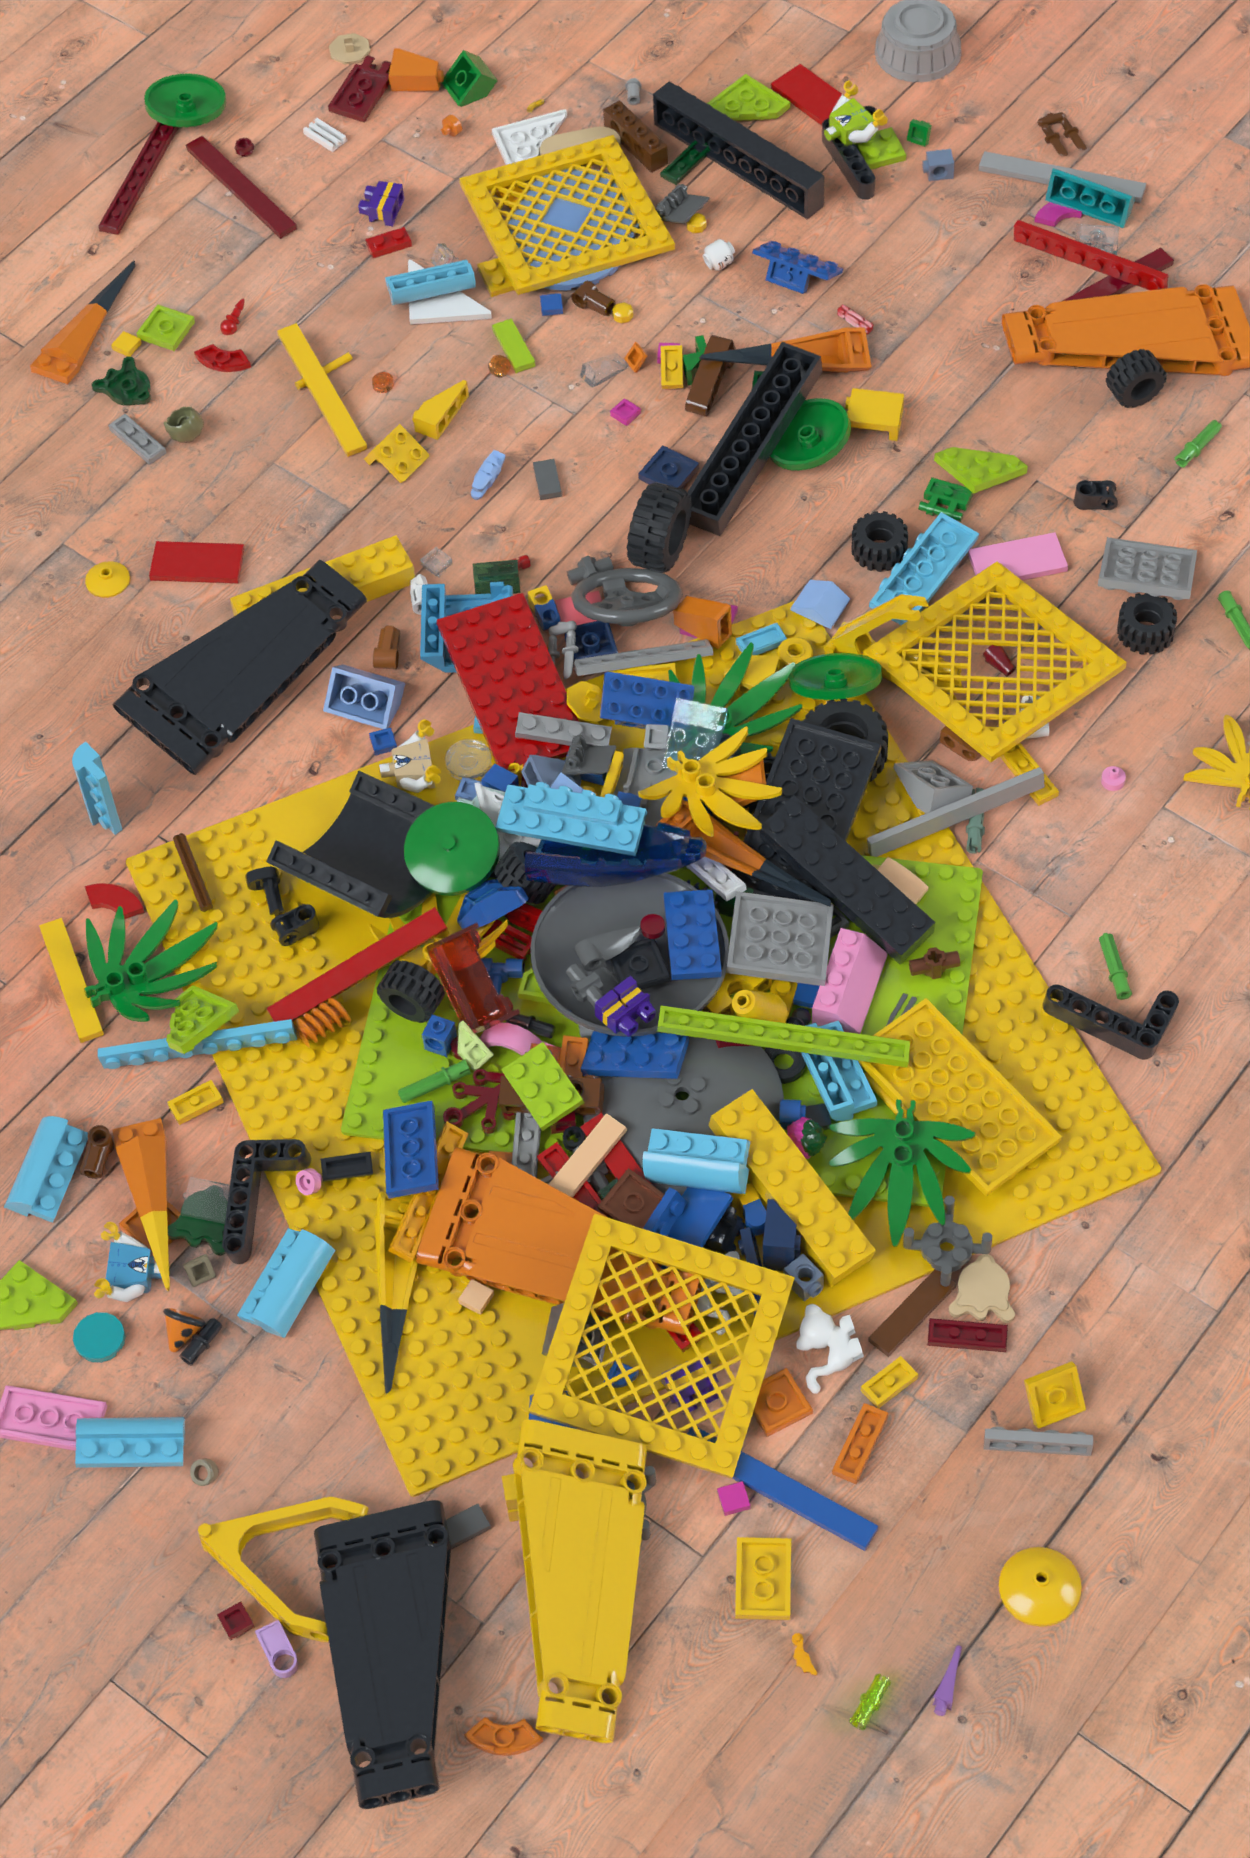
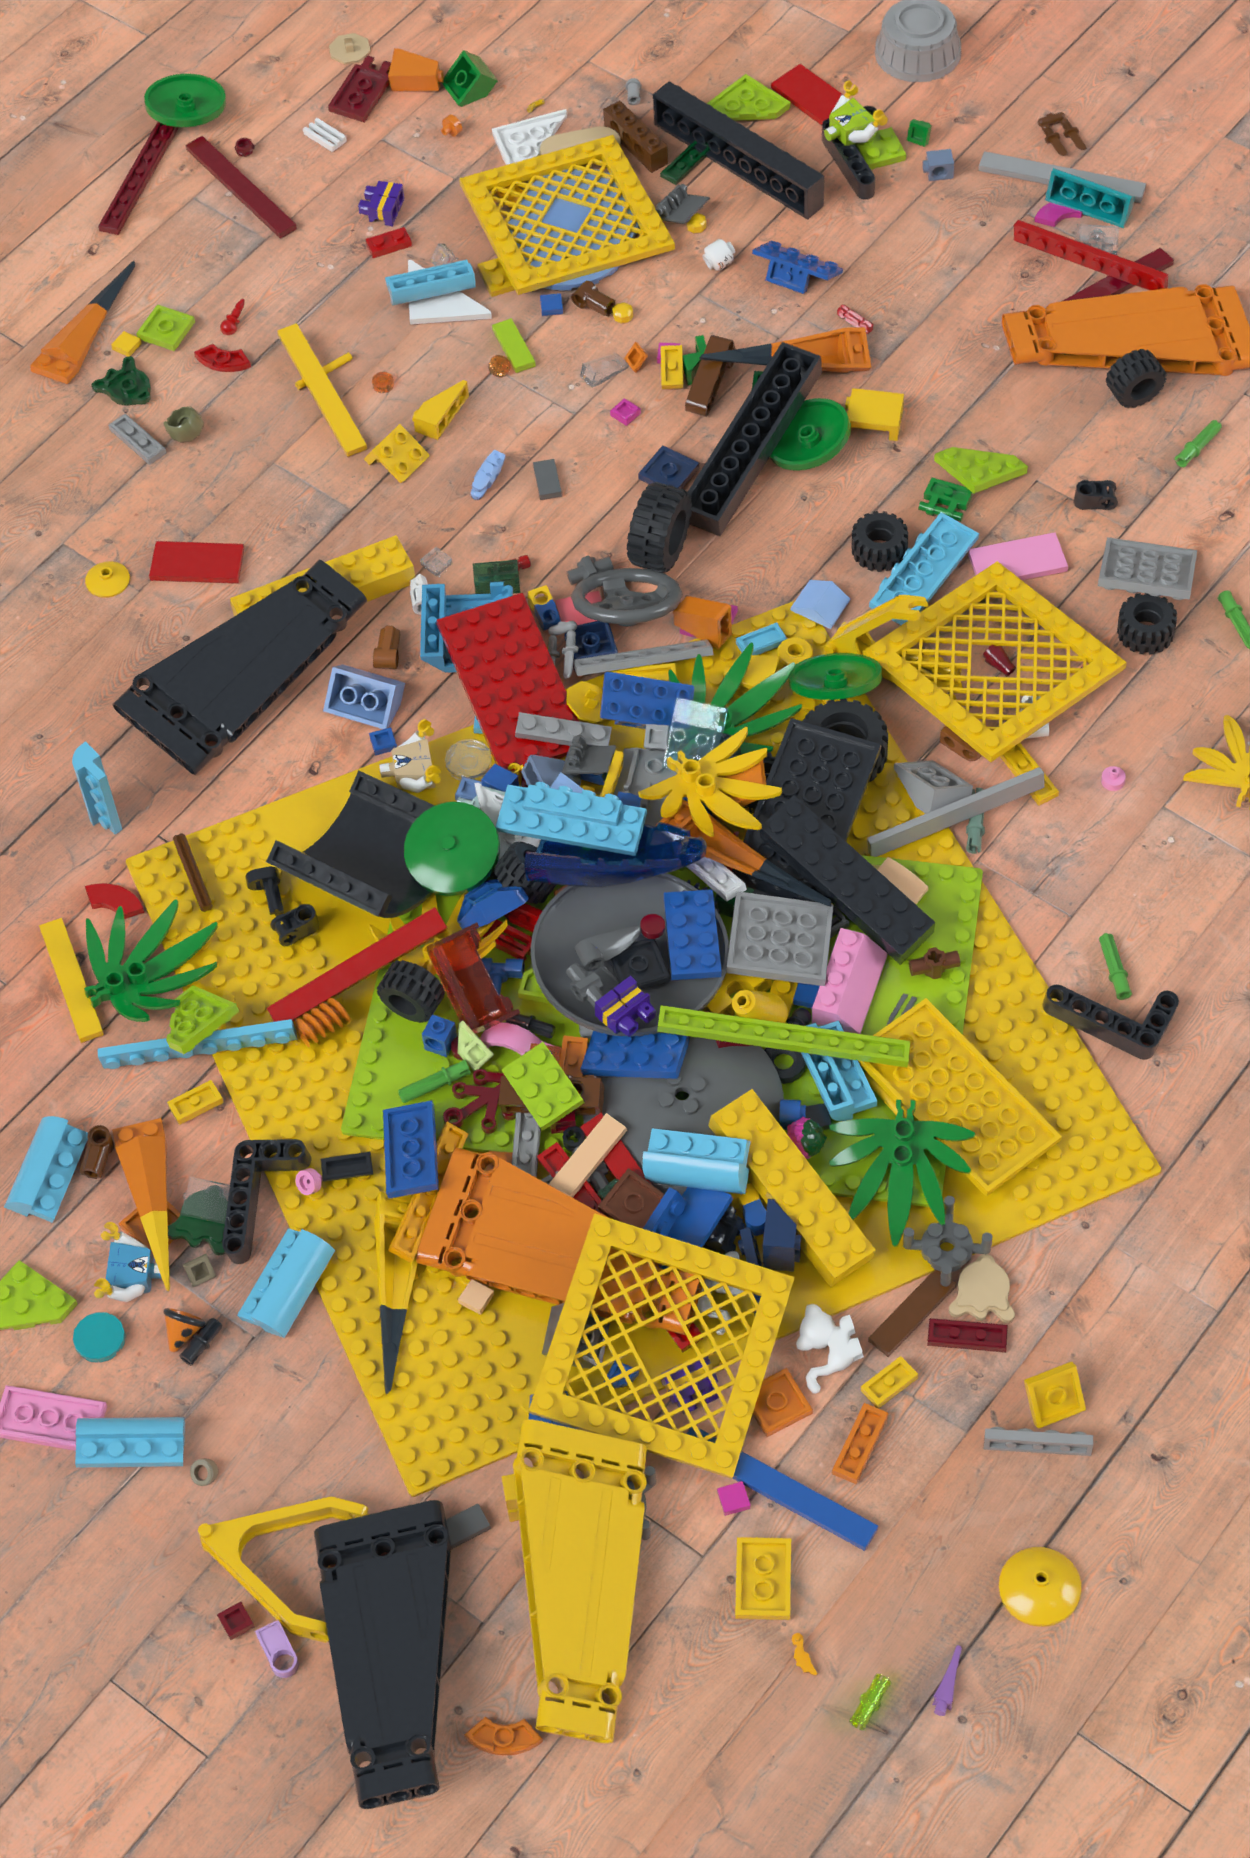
(802, 1268): sand blue brick -> none

